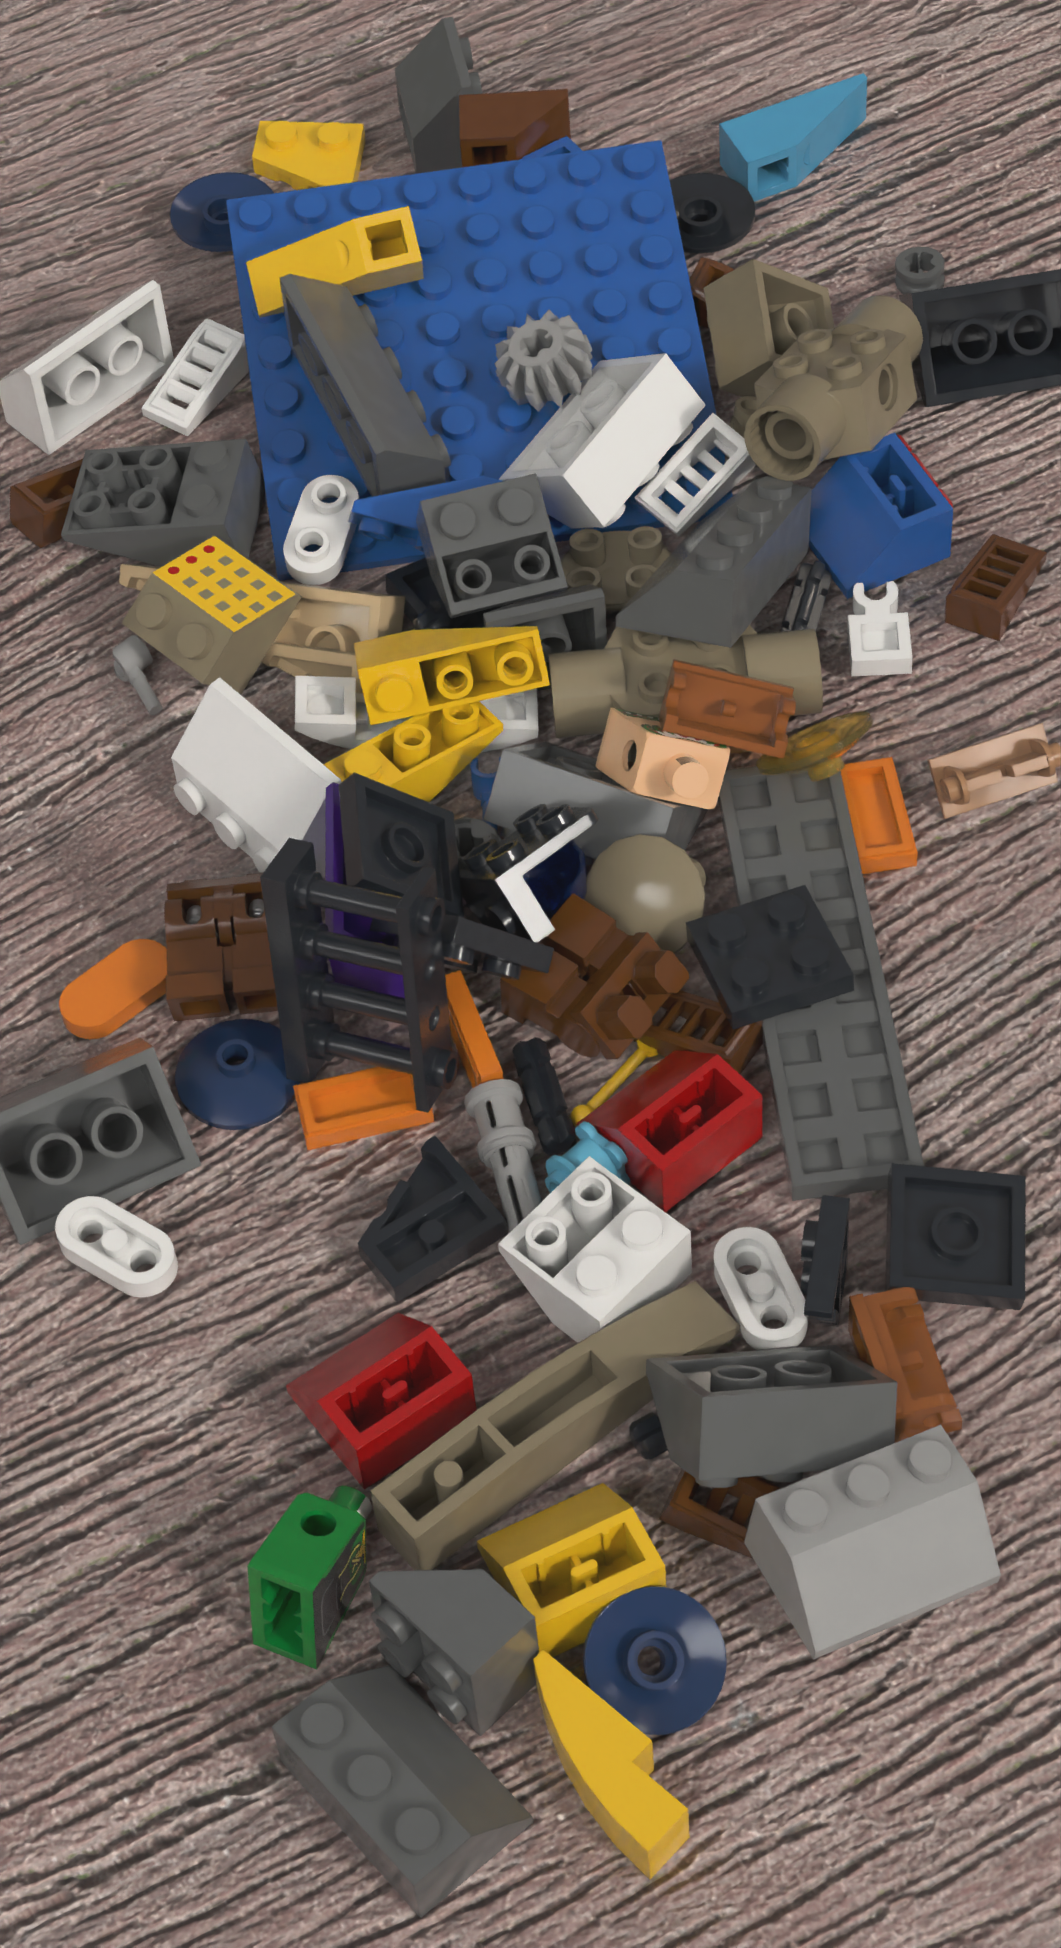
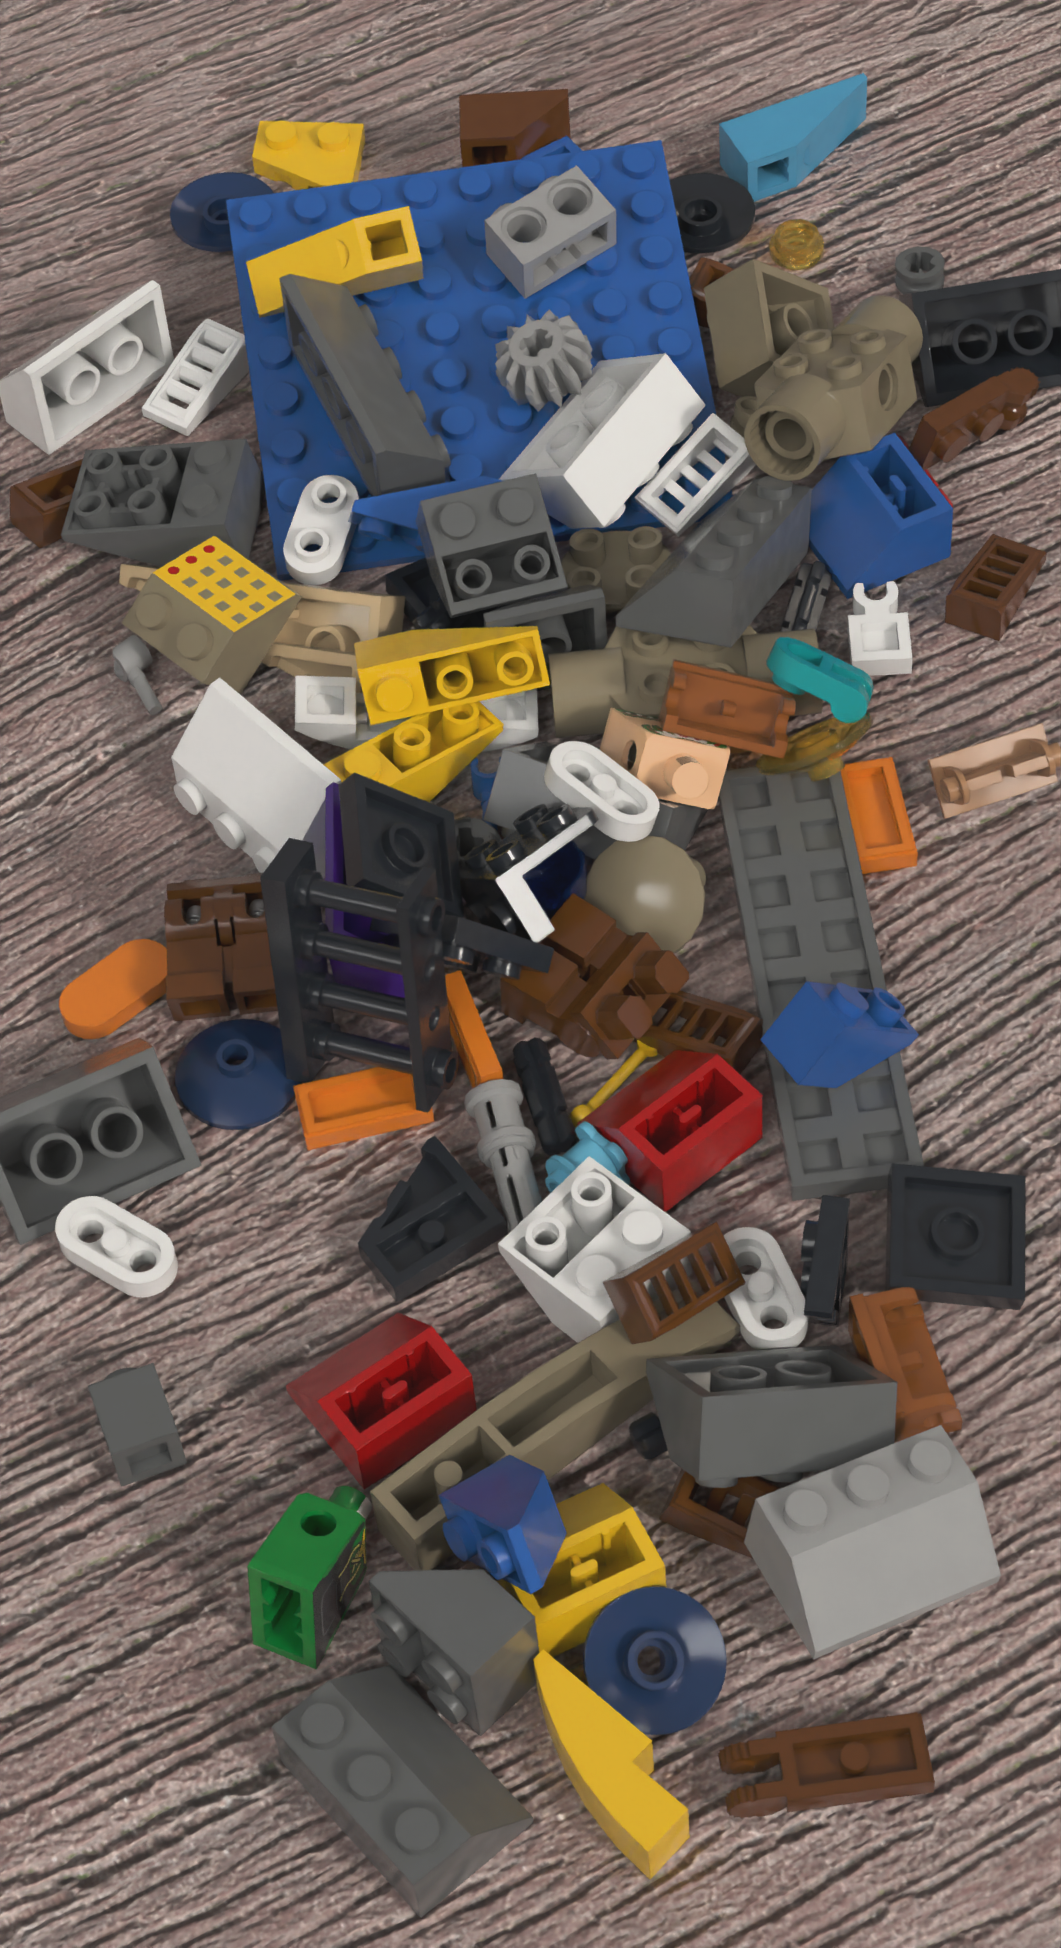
(137, 1423): none -> dark grey brick
(429, 96): dark grey slope -> none
(505, 1522): none -> blue slope
(550, 231): none -> light grey brick
(590, 778): none -> white plate
(635, 1304): none -> reddish brown slope
(769, 957): black plate -> none
(796, 245): none -> clear yellow plate
(804, 669): none -> teal plate
(831, 1765): none -> reddish brown hinge
(837, 1033): none -> blue slope
(973, 416): none -> reddish brown hinge

